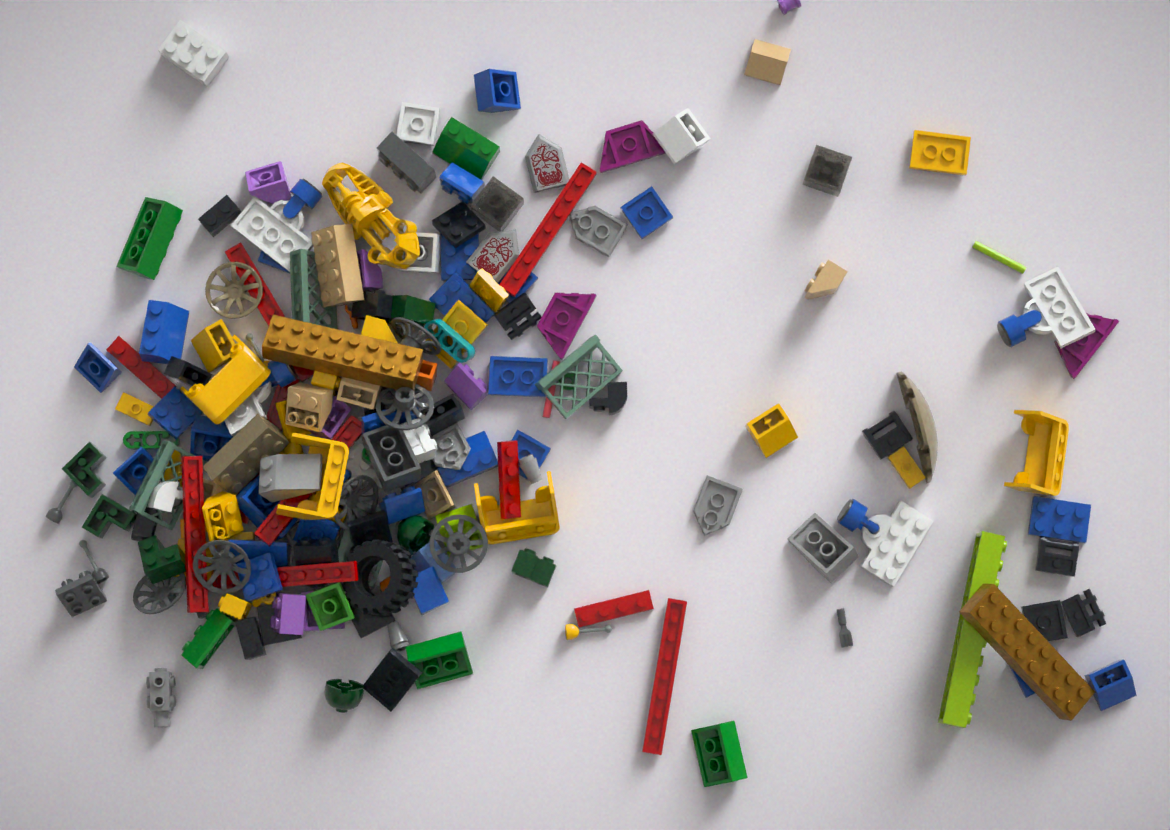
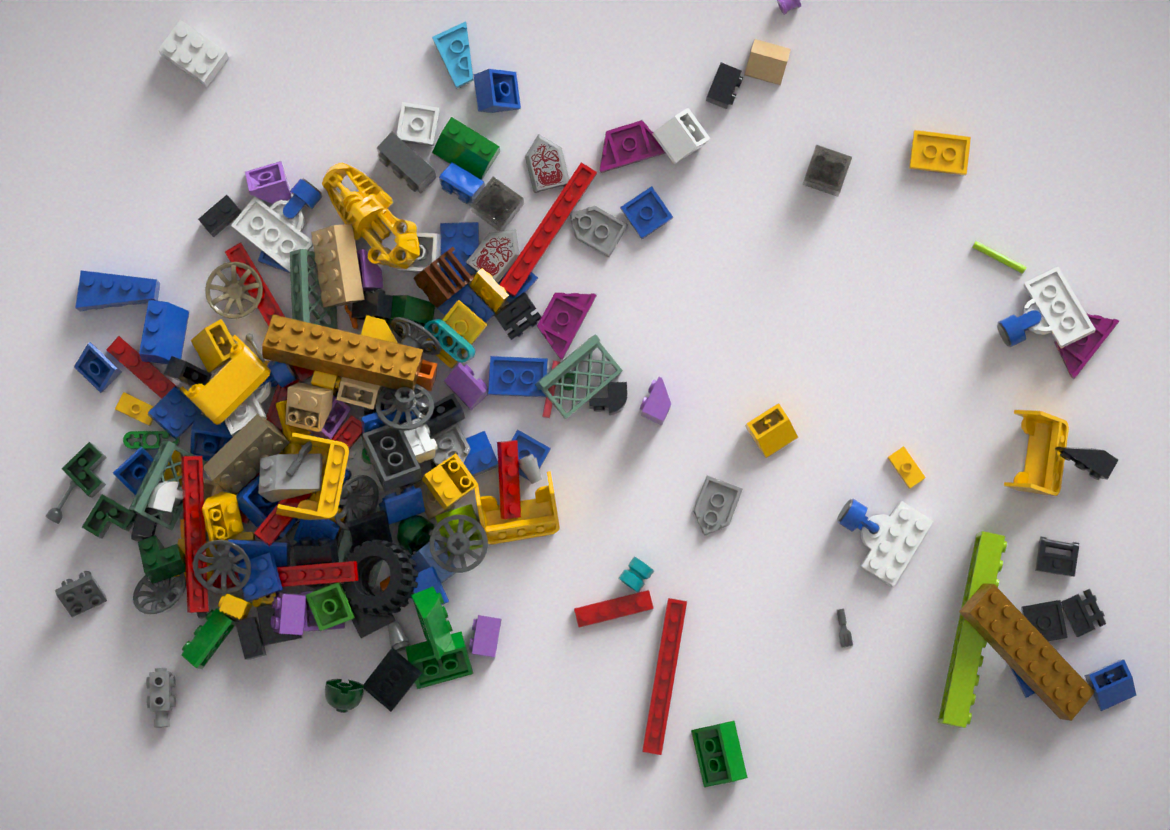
(98, 574): hinge -> none
(111, 290): none -> blue wedge
(150, 238): green slope -> none
(296, 463): none -> dark grey piece
(433, 620): none -> green slope
(436, 284): none -> reddish brown plate
(449, 481): none -> yellow slope
(455, 53): none -> medium azure wing
(458, 224): black plate -> none
(486, 636): none -> medium lavender brick
(533, 568): dark green brick -> none
(572, 630): hinge -> none
(636, 574): none -> teal wheel
(658, 404): none -> medium lavender slope
(723, 86): none -> black brick
(823, 547): light grey slope -> none
(828, 280): tan slope -> none
(890, 441): black plate -> none
(923, 424): dark tan brick -> none
(1059, 519): blue plate -> none
(1095, 461): none -> black slope

